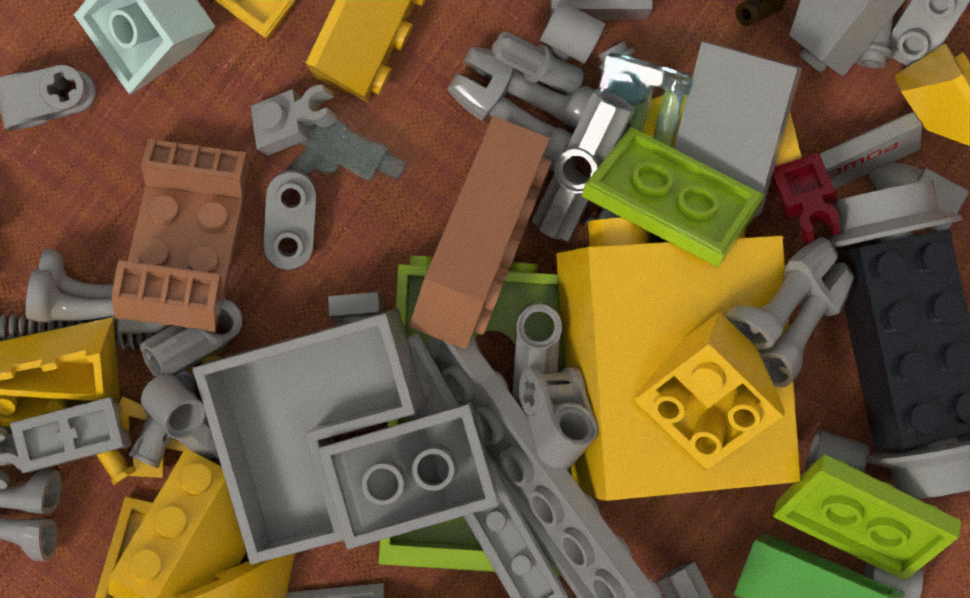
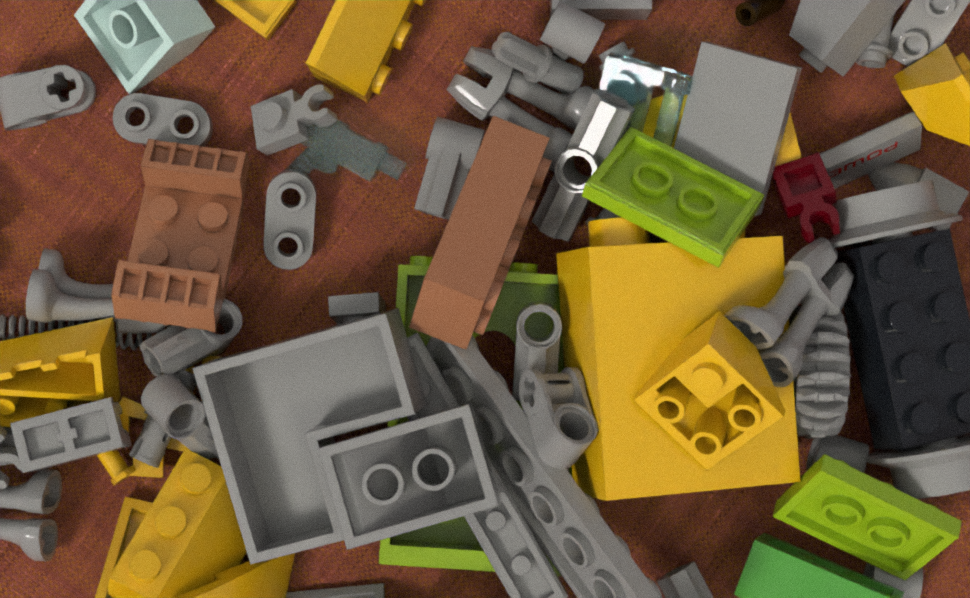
(161, 120): none -> light grey plate
(449, 158): none -> light grey piece
(824, 379): none -> light grey gear

